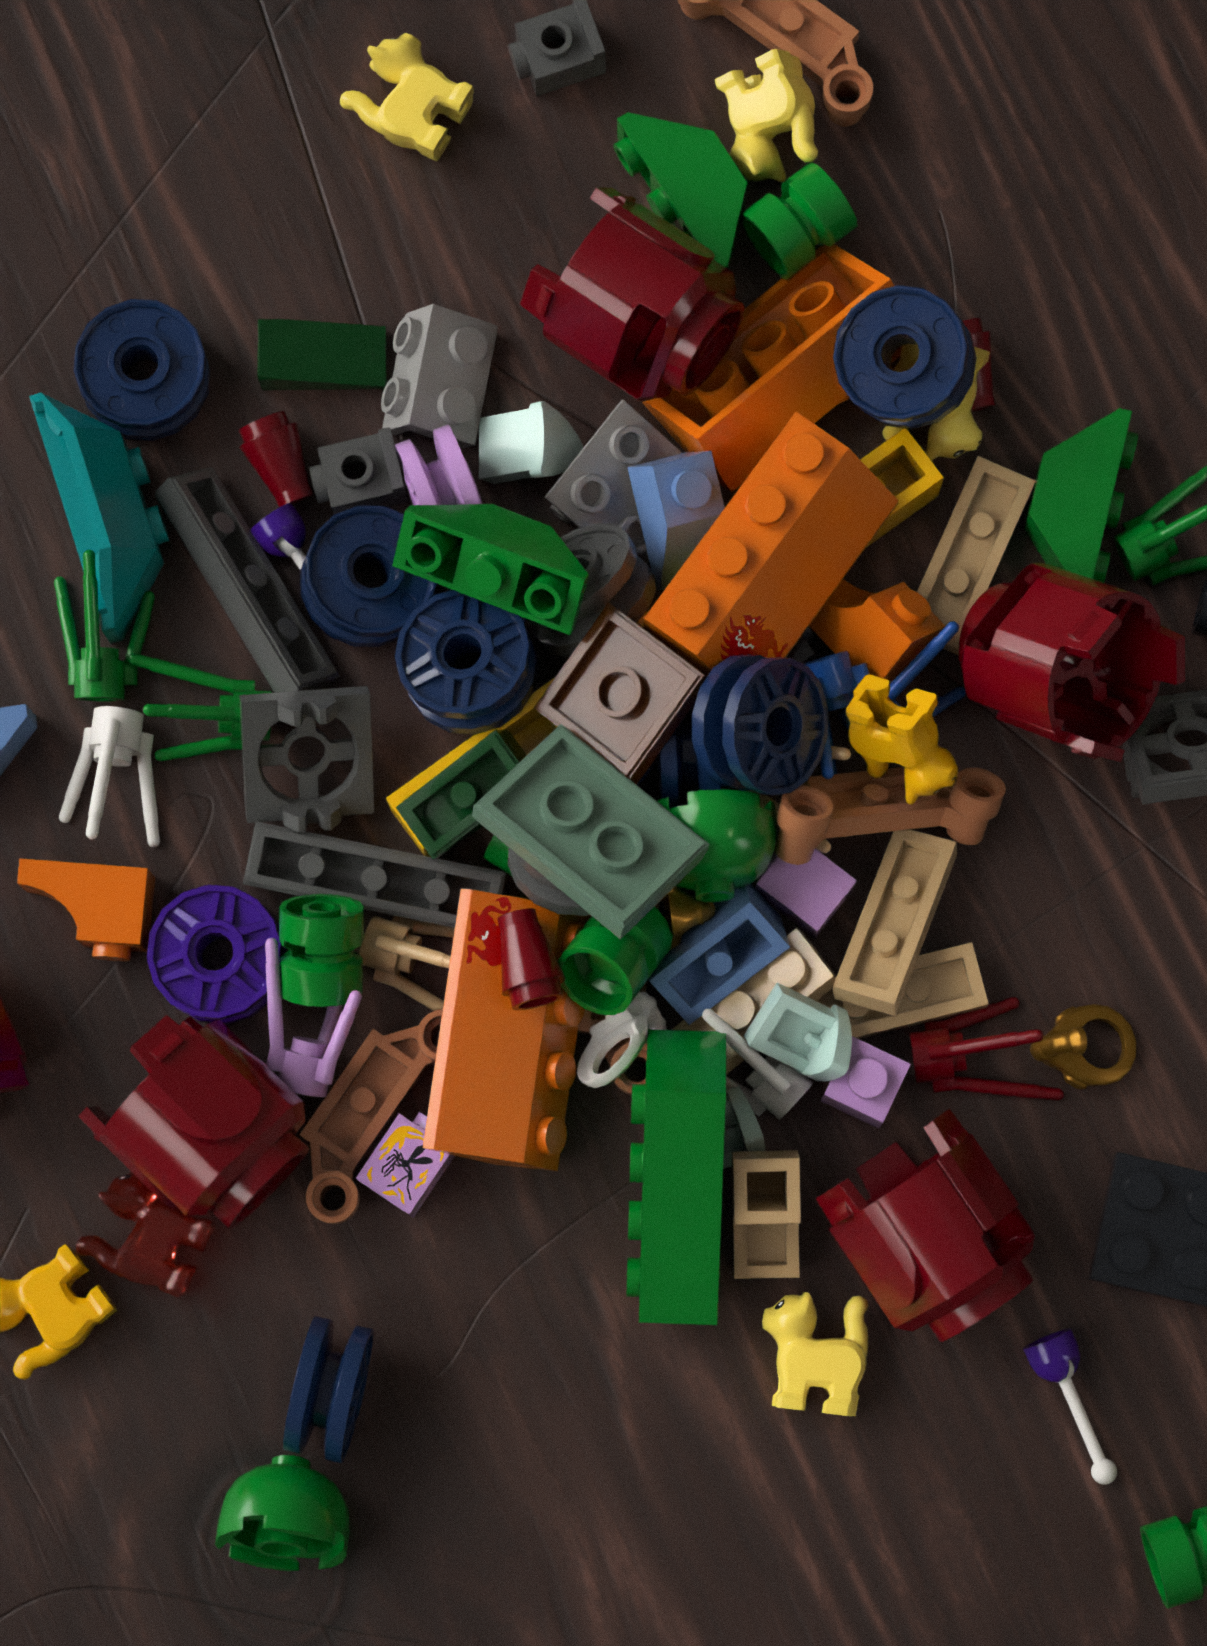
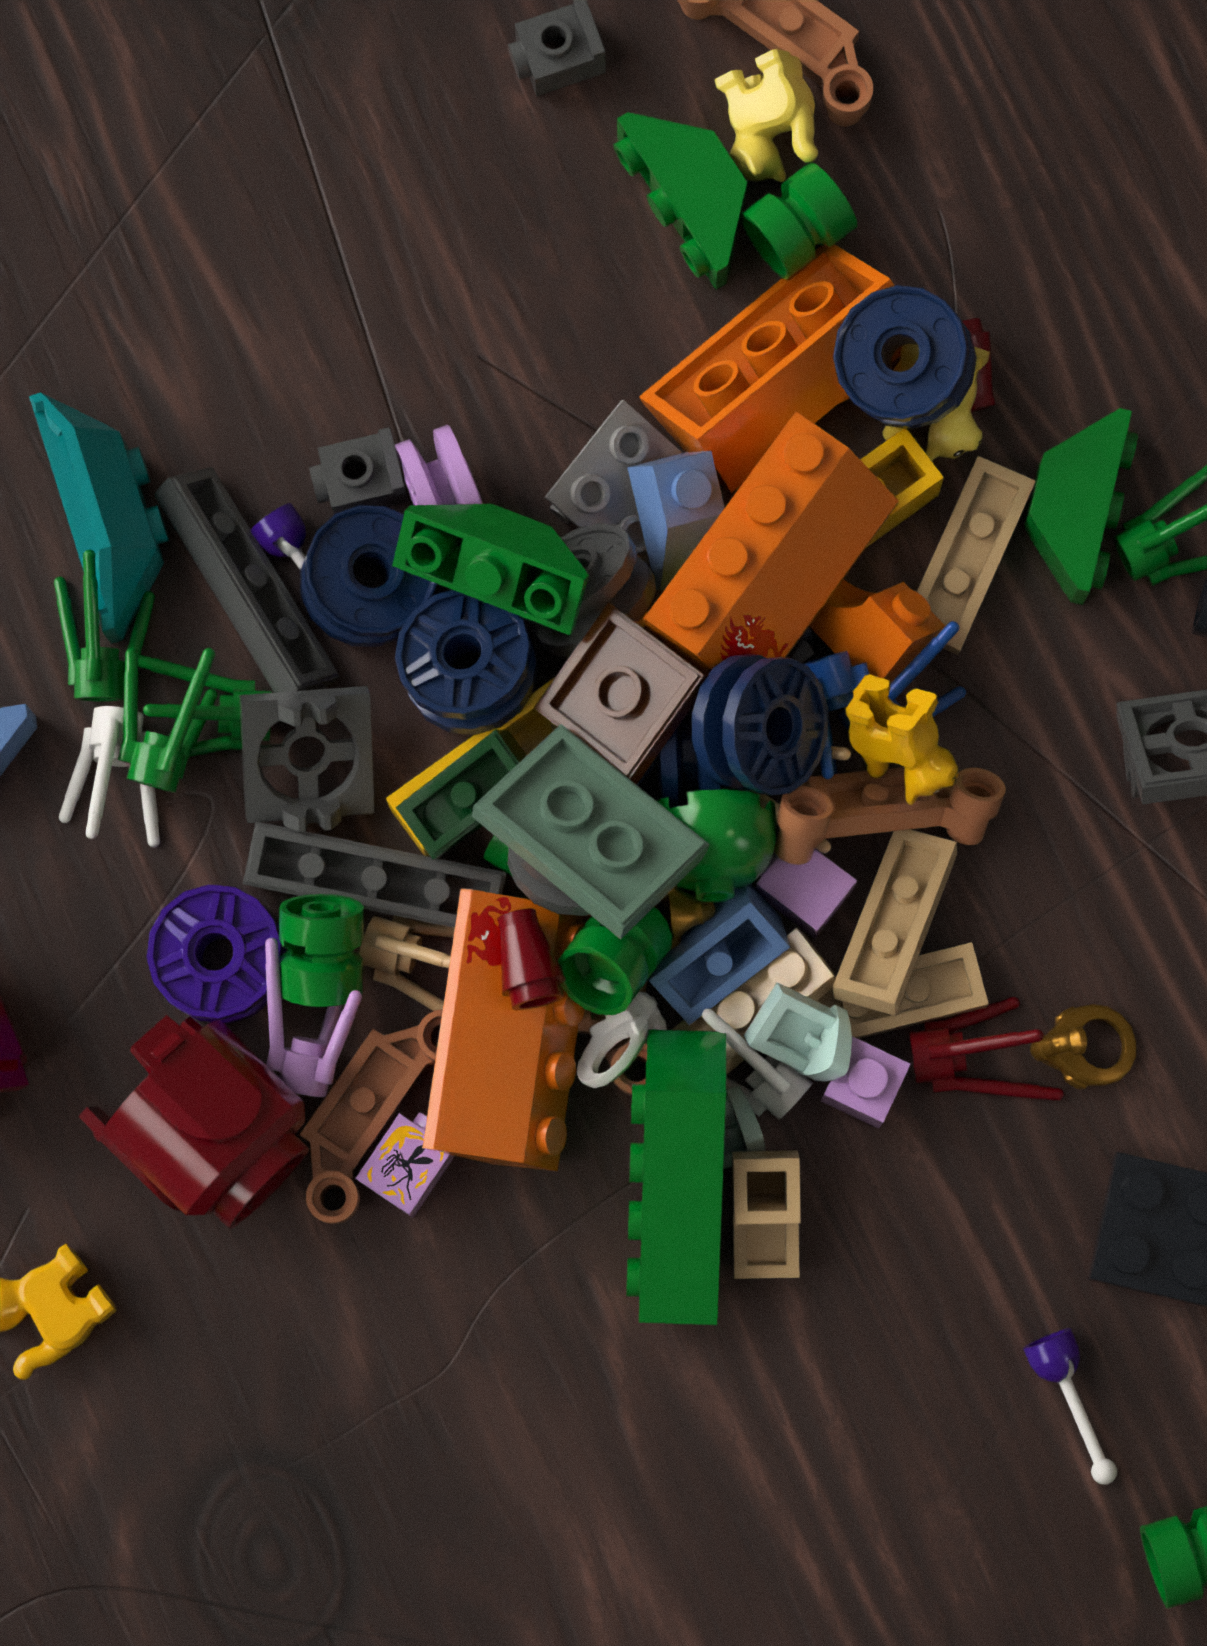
(106, 902): orange arch -> none
(135, 333): dark blue wheel -> none
(153, 1243): clear red animal -> none
(161, 758): none -> green plant
(277, 457): dark red cone -> none
(284, 1515): green cylinder -> none
(320, 355): dark green slope -> none
(328, 1389): dark blue wheel -> none
(415, 102): light yellow animal -> none
(439, 373): light grey bracket -> none
(526, 444): light aqua tile -> none
(639, 302): dark red piece -> none
(813, 1362): light yellow animal -> none
(935, 1236): dark red piece -> none
(1068, 658): dark red piece -> none

